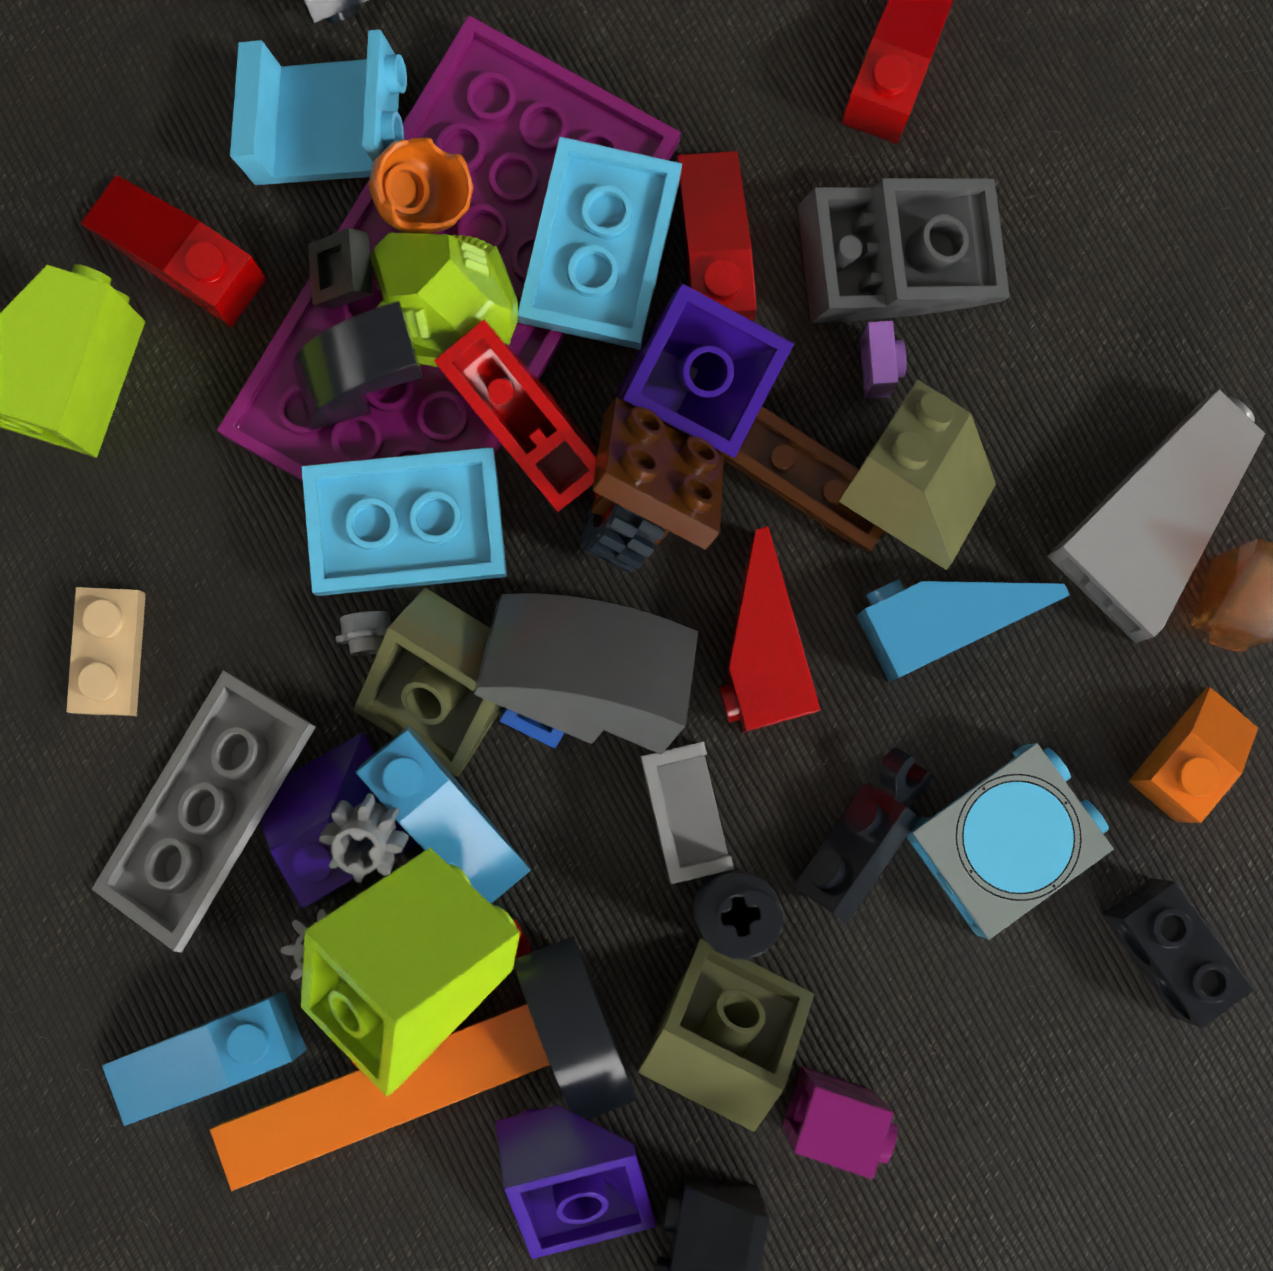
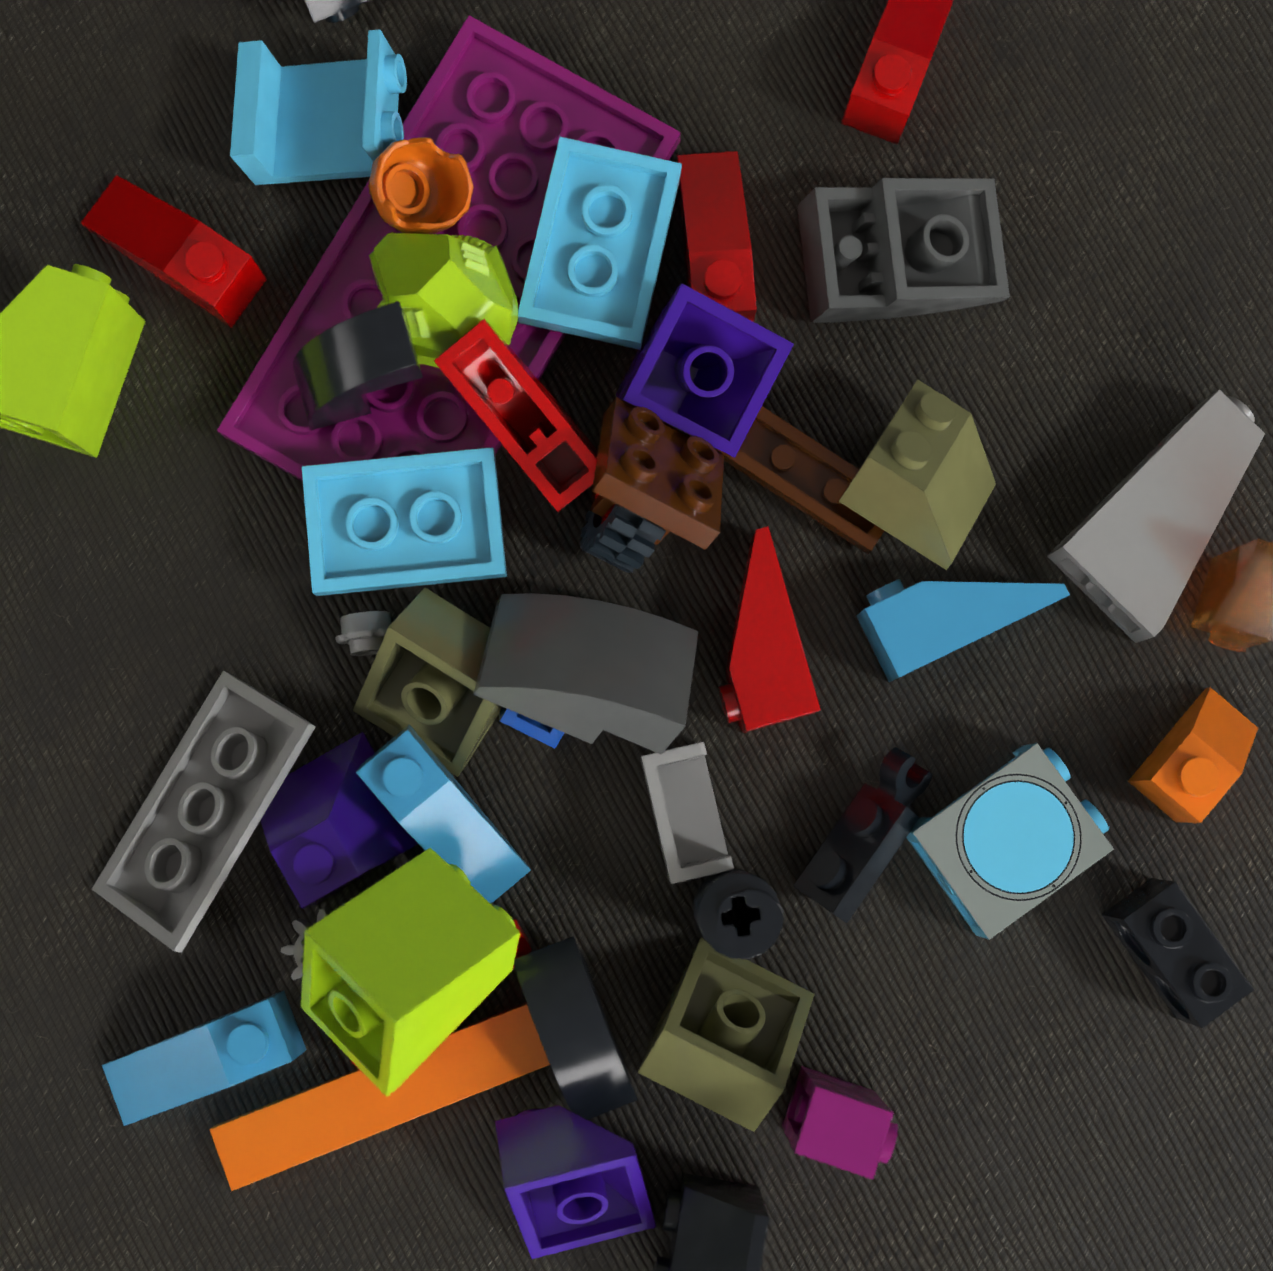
(106, 651): tan plate -> none
(340, 268): pearl dark grey plate -> none
(349, 828): light grey gear -> none
(881, 359): medium lavender plate -> none

